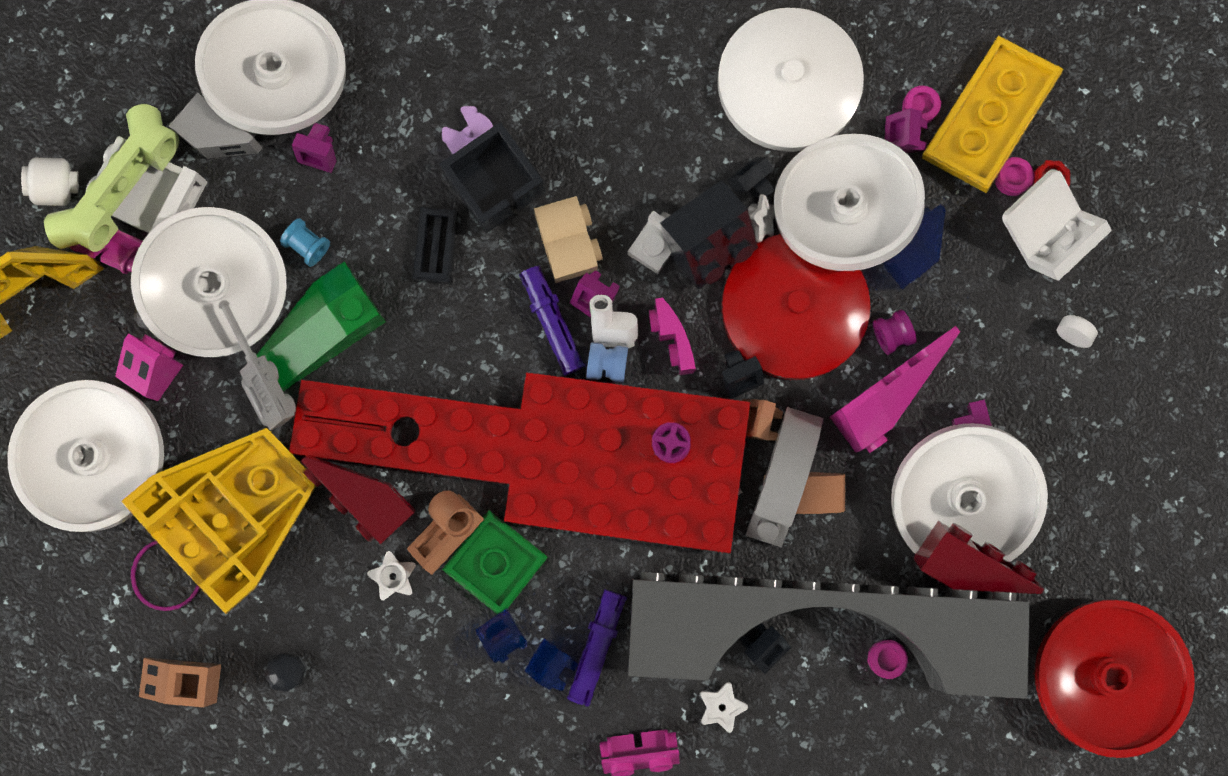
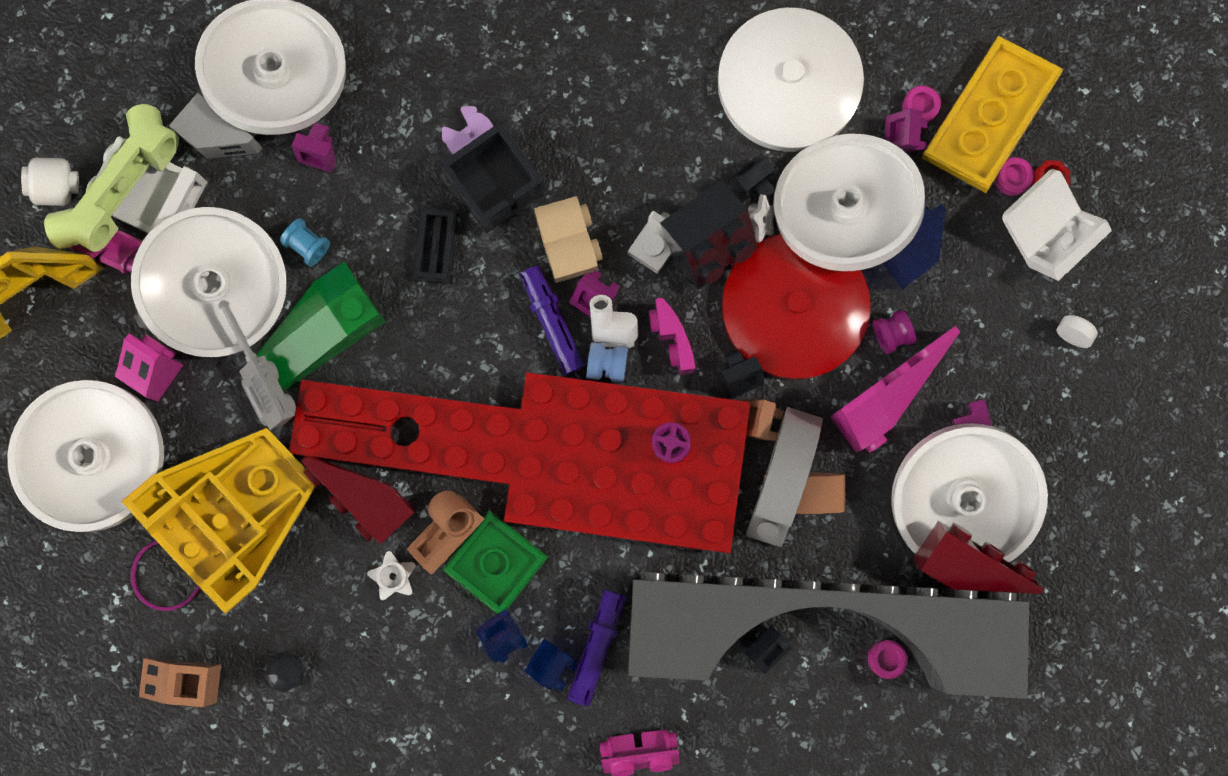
(714, 699): white plate -> none
(1114, 678): red dish -> none

